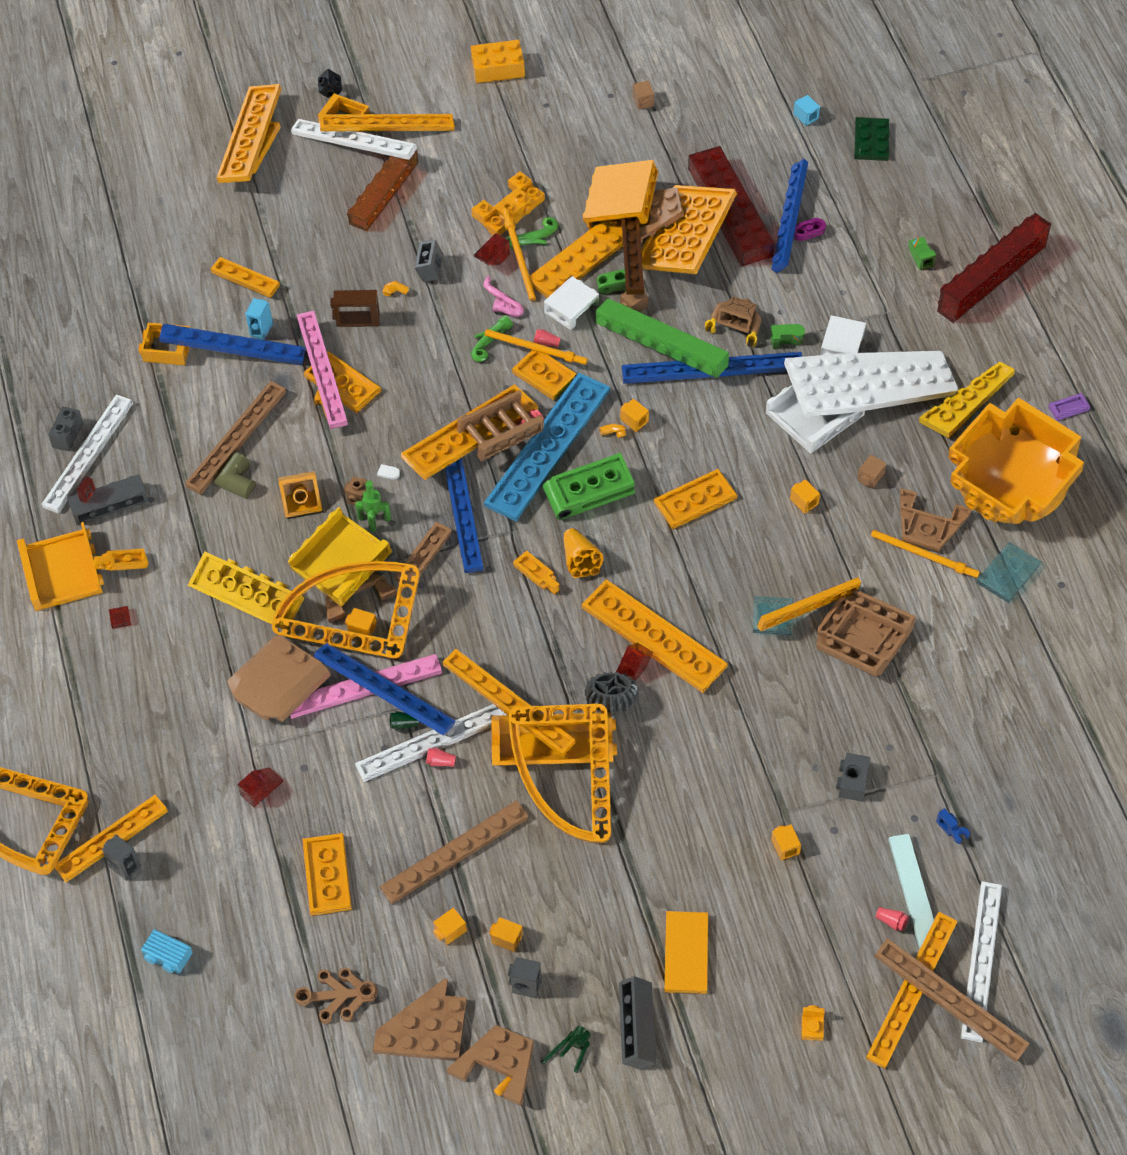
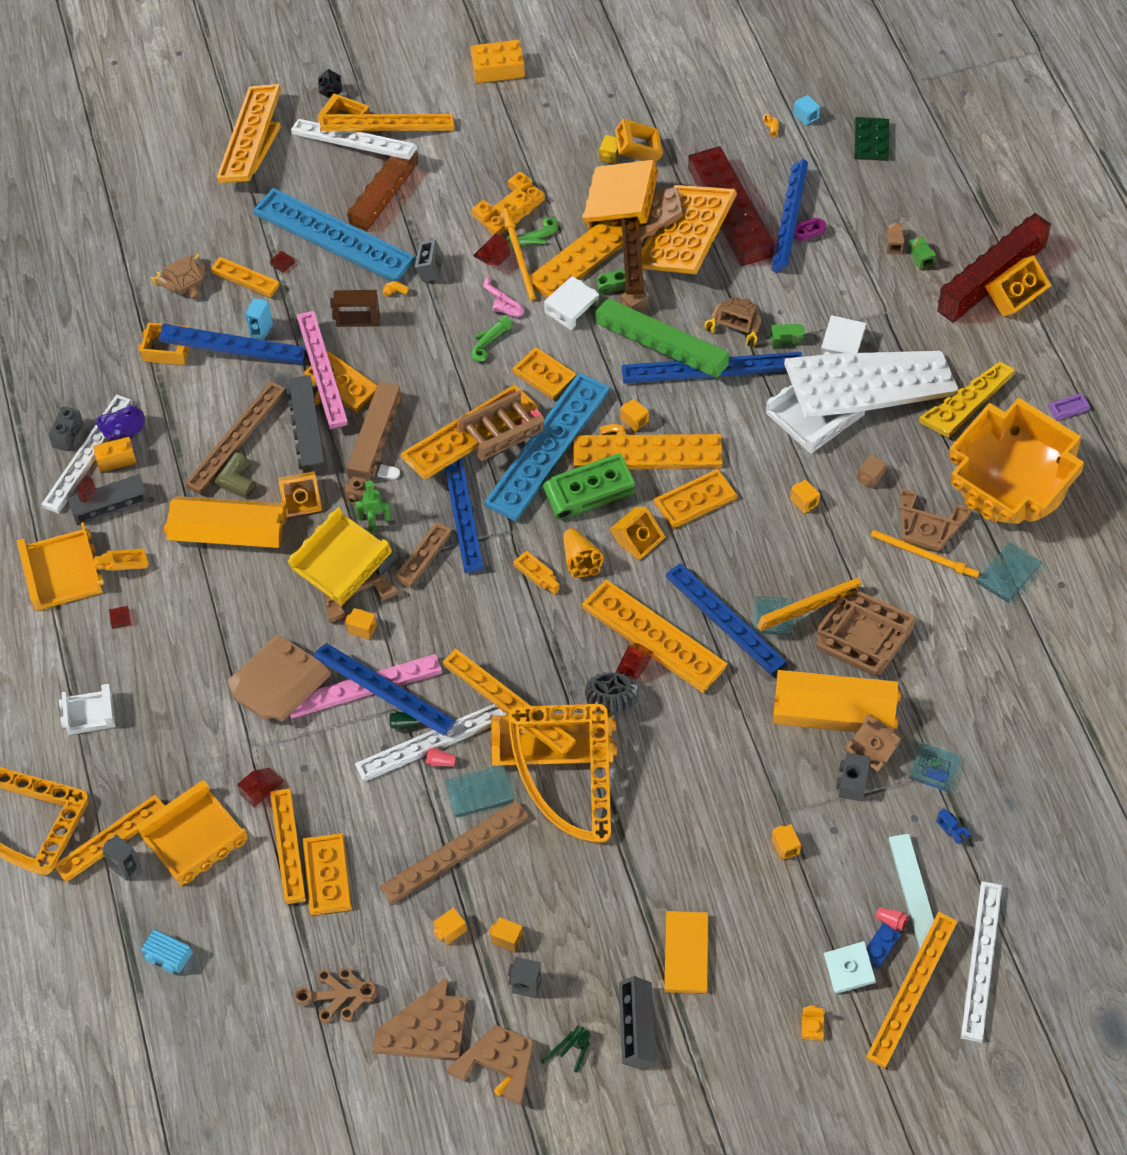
(88, 711): none -> white panel
(114, 454): none -> light orange brick
(122, 423): none -> dark purple piece
(182, 276): none -> medium nougat torso
(191, 833): none -> light orange panel
(226, 521): none -> light orange panel
(242, 588): yellow plate -> none
(282, 261): none -> clear red tile
(287, 846): none -> light orange plate
(306, 423): none -> dark grey brick
(334, 235): none -> dark azure plate
(365, 647): light orange beam -> none
(374, 431): none -> medium nougat brick
(479, 791): none -> clear light blue tile
(546, 338): coral cone -> none
(568, 356): light orange bar -> none
(609, 150): none -> yellow brick
(628, 148): none -> light orange window
(637, 532): none -> light orange slope
(643, 95): medium nougat brick -> none
(652, 451): none -> light orange plate
(726, 619): none -> blue plate
(772, 123): none -> light orange arm
(833, 701): none -> light orange panel
(849, 967): none -> light aqua plate
(875, 741): none -> medium nougat panel
(882, 944): none -> blue plate
(895, 237): none -> medium nougat leg
(934, 767): none -> clear light blue tile
(951, 1000): medium nougat plate -> none
(1018, 285): none -> light orange brick

